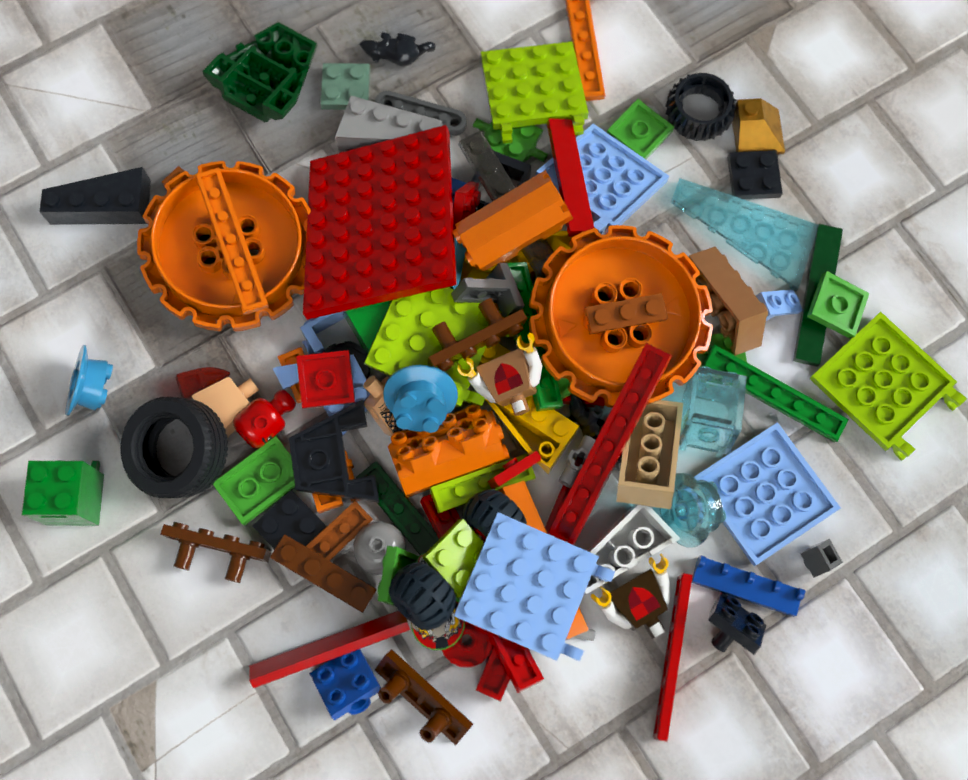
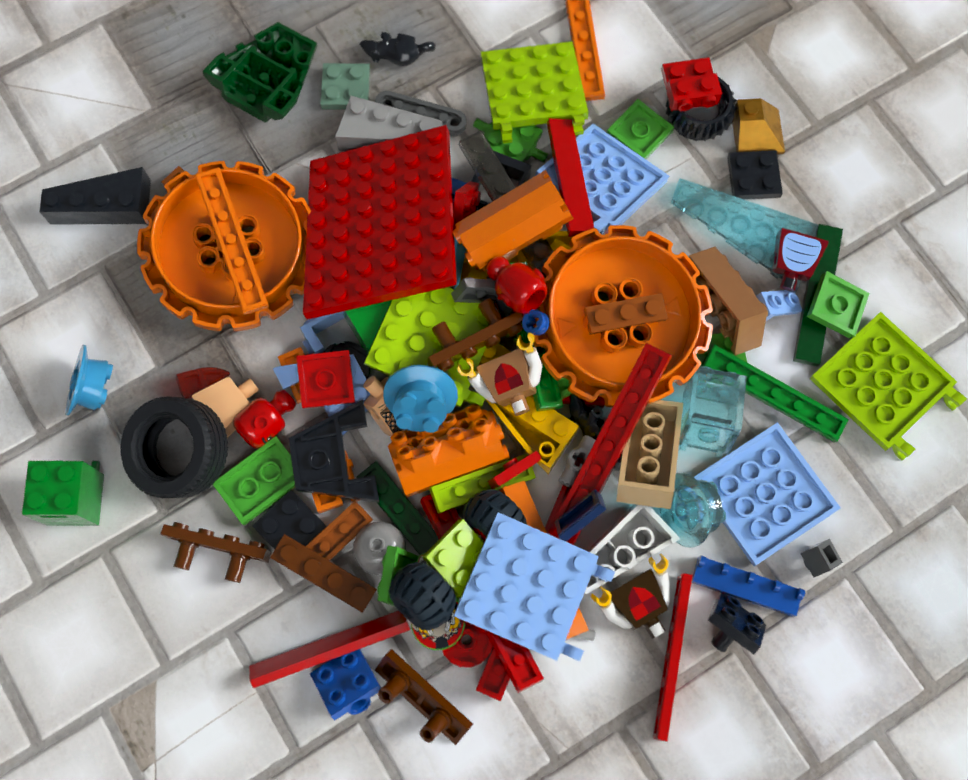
(517, 284): none -> red piece
(542, 323): none -> blue bush
(580, 515): none -> dark blue tile
(691, 84): none -> red plate
(796, 256): none -> torso

